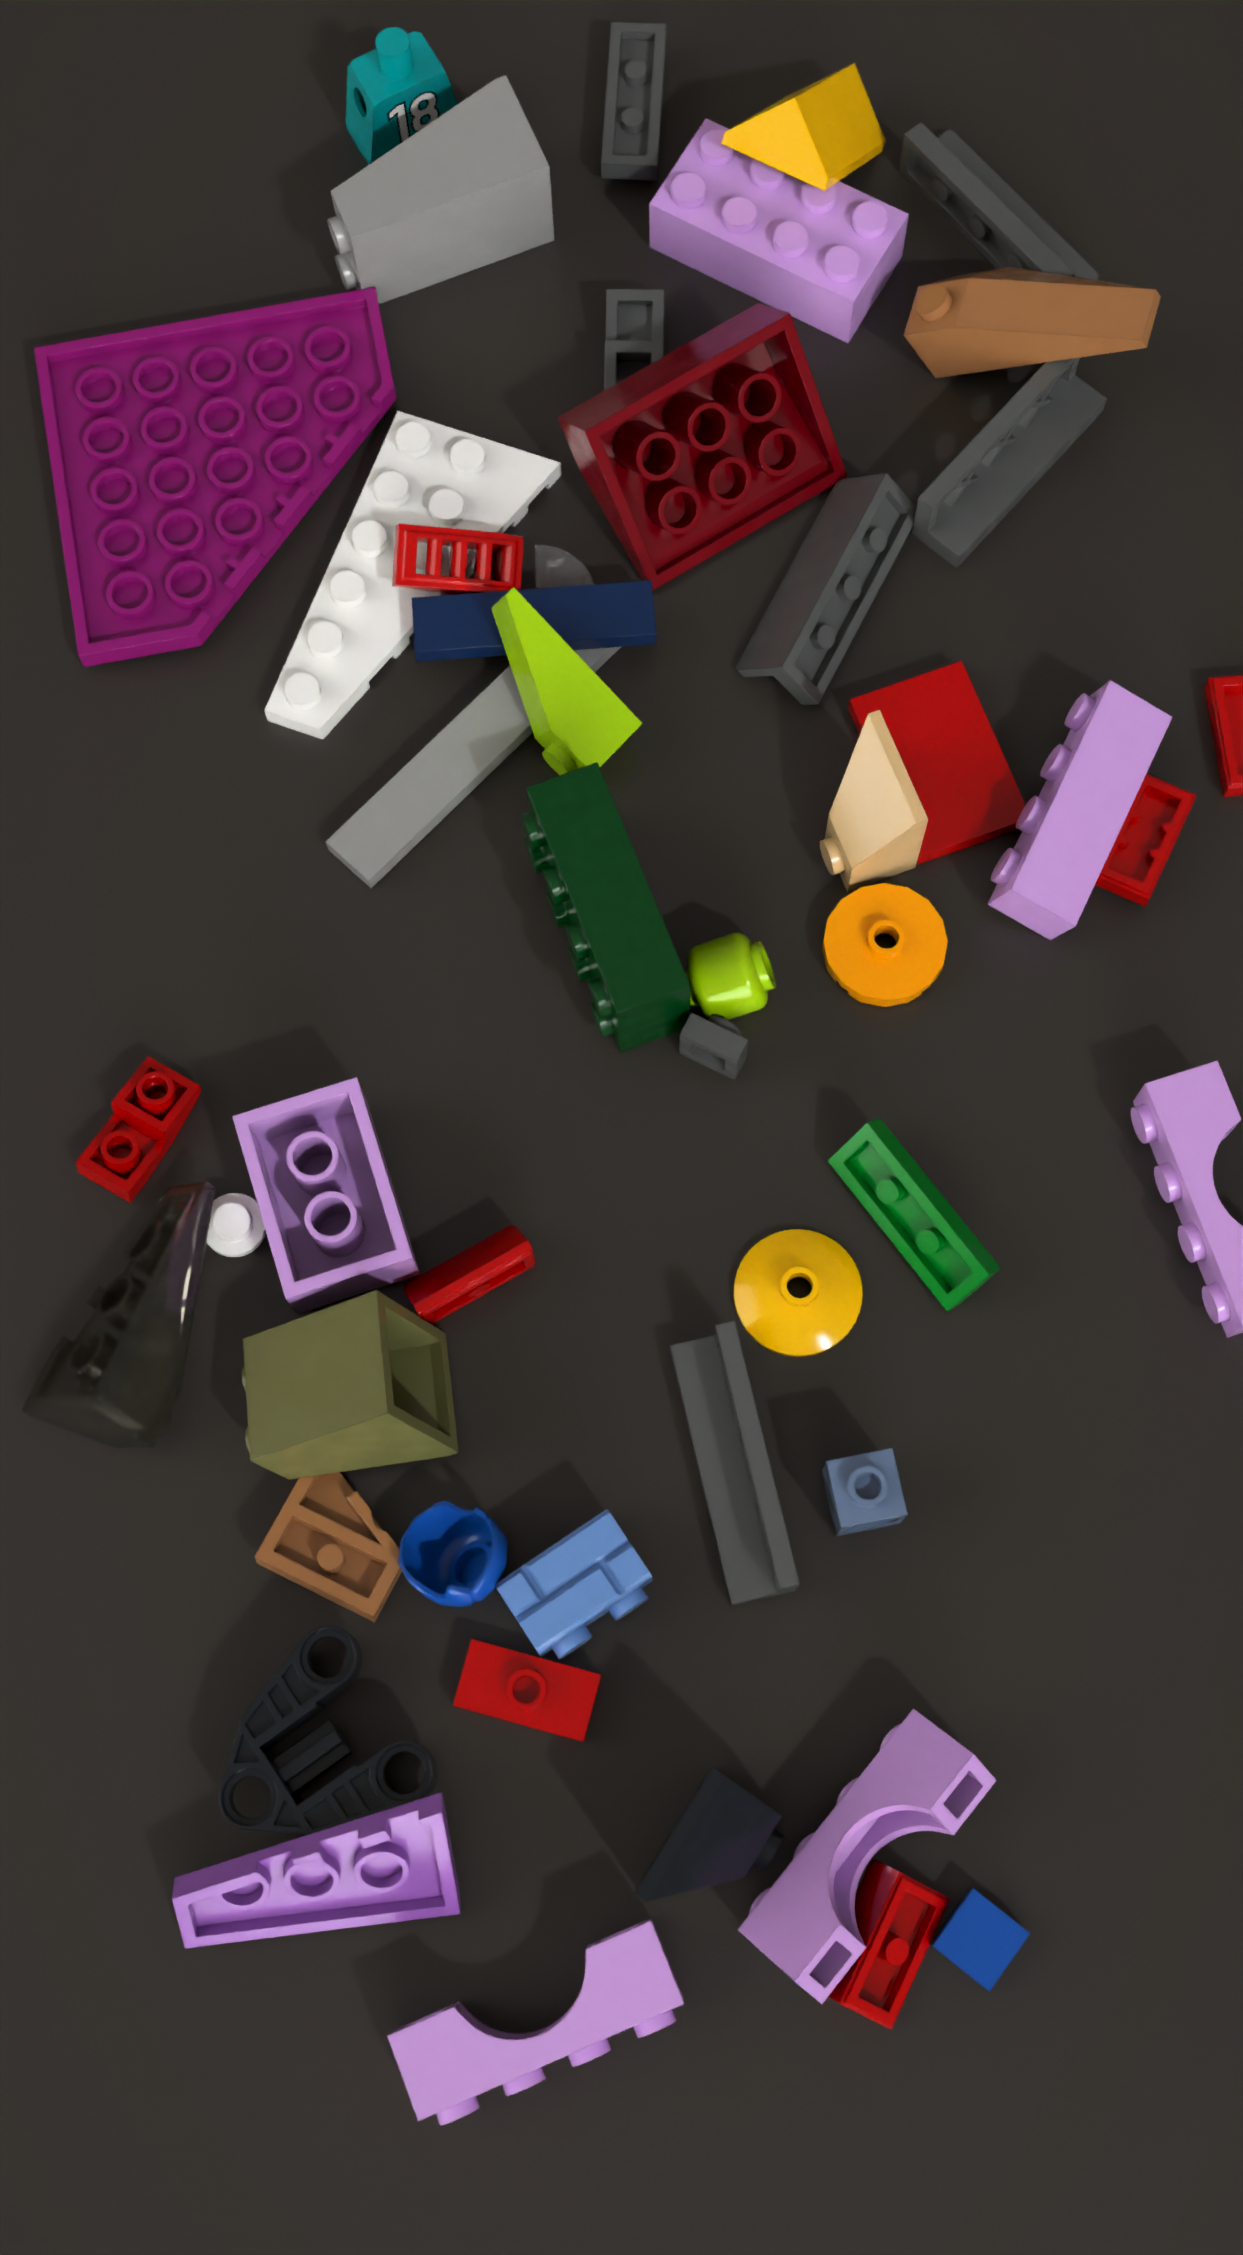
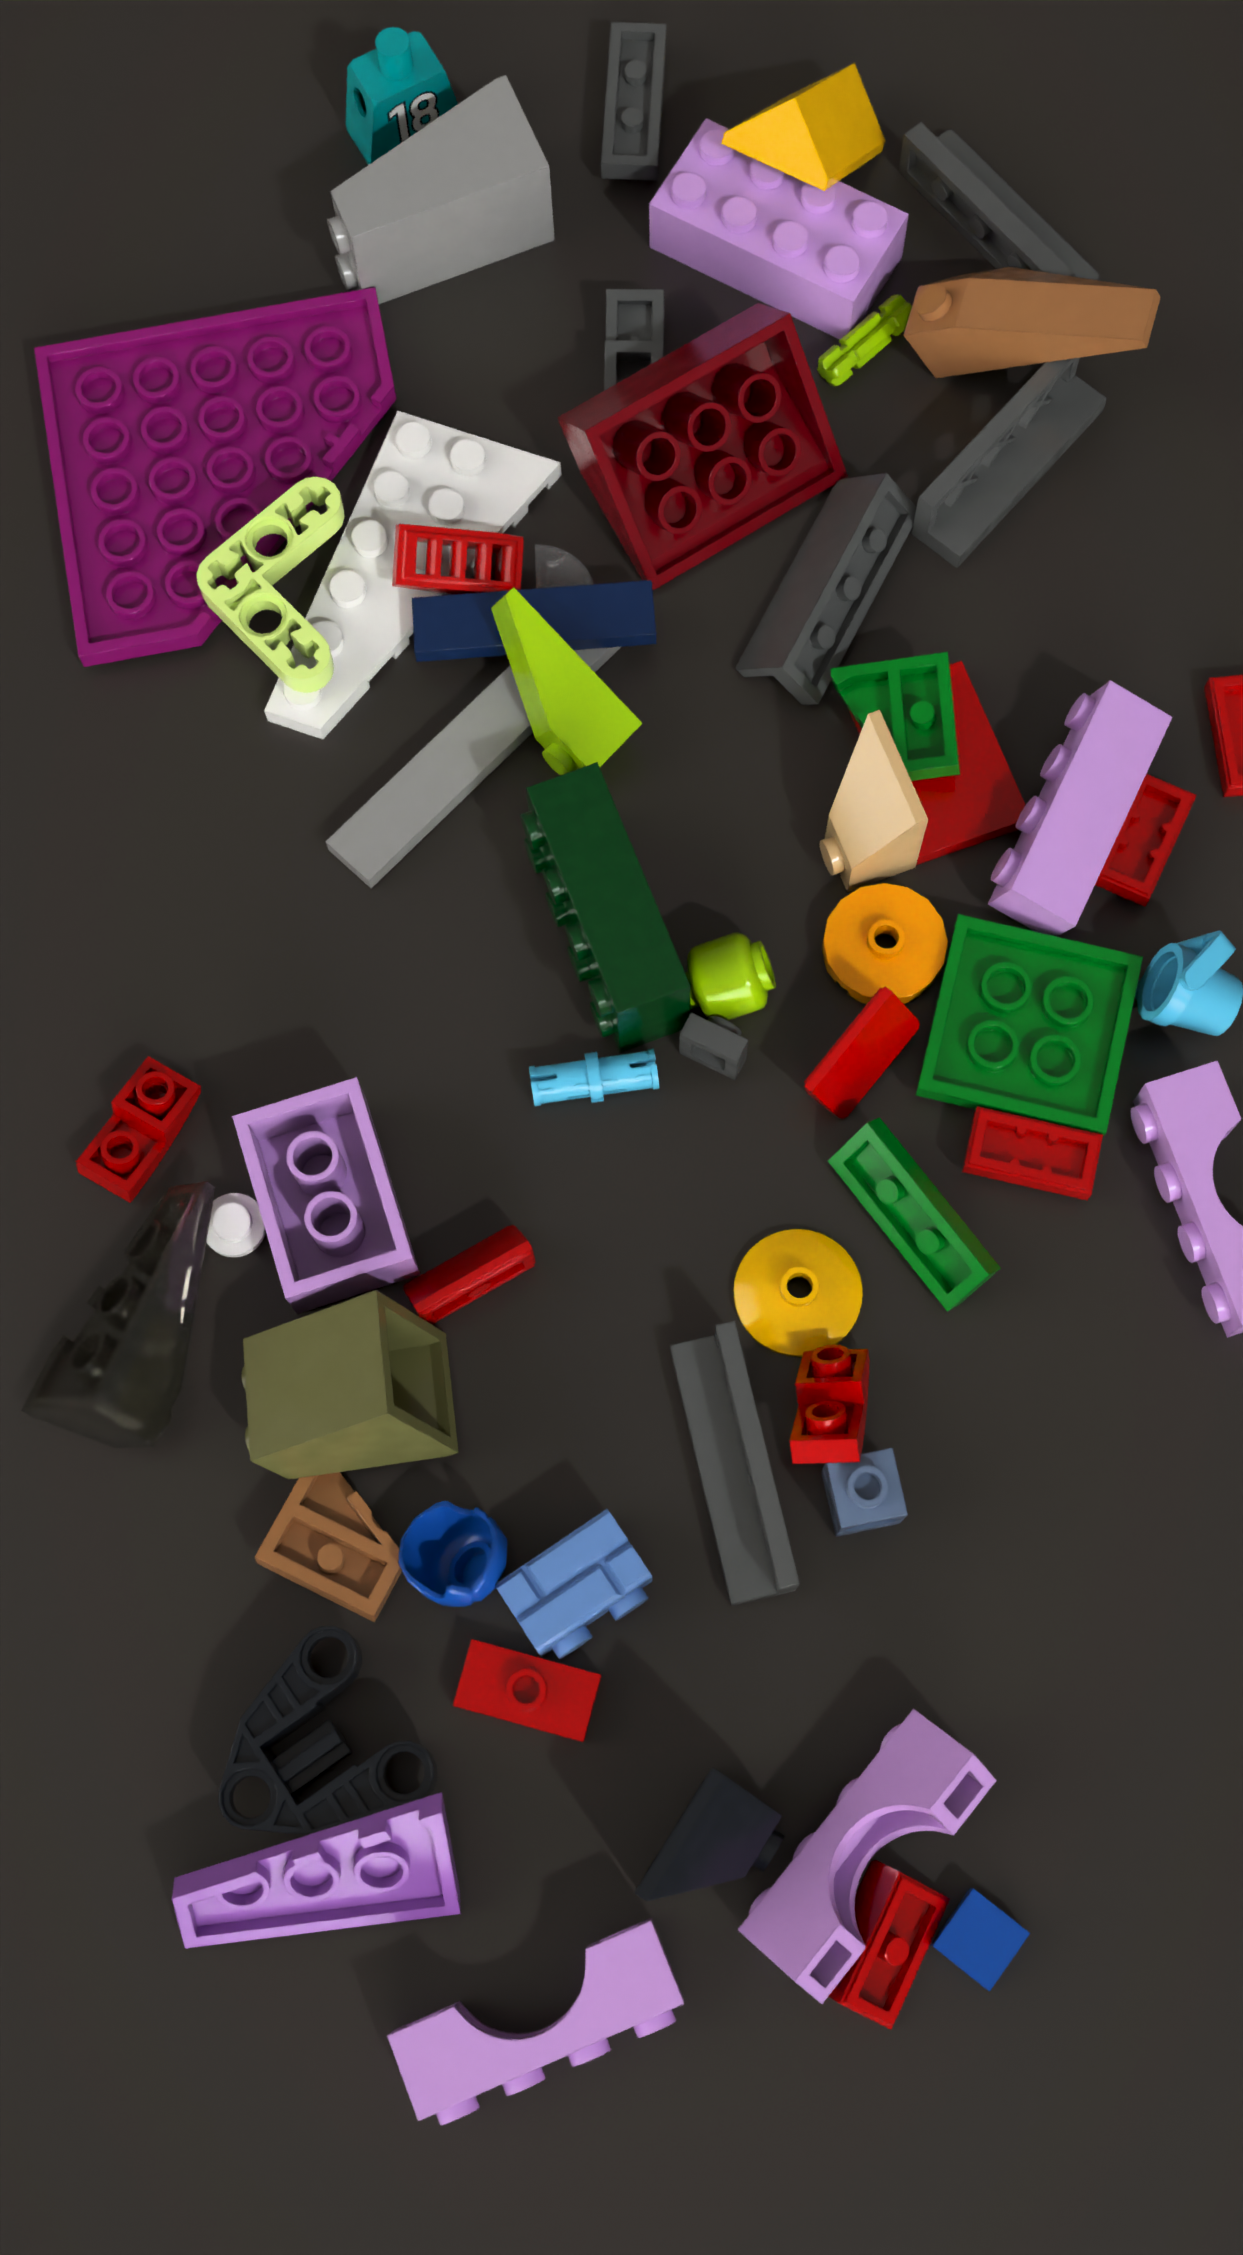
(256, 590): none -> yellowish green beam
(594, 1077): none -> medium azure pin
(831, 1405): none -> red slope
(862, 1054): none -> red slope
(864, 340): none -> lime axle
(915, 704): none -> green wing
(1029, 1025): none -> green plate
(1032, 1153): none -> red plate
(1189, 987): none -> medium azure piece

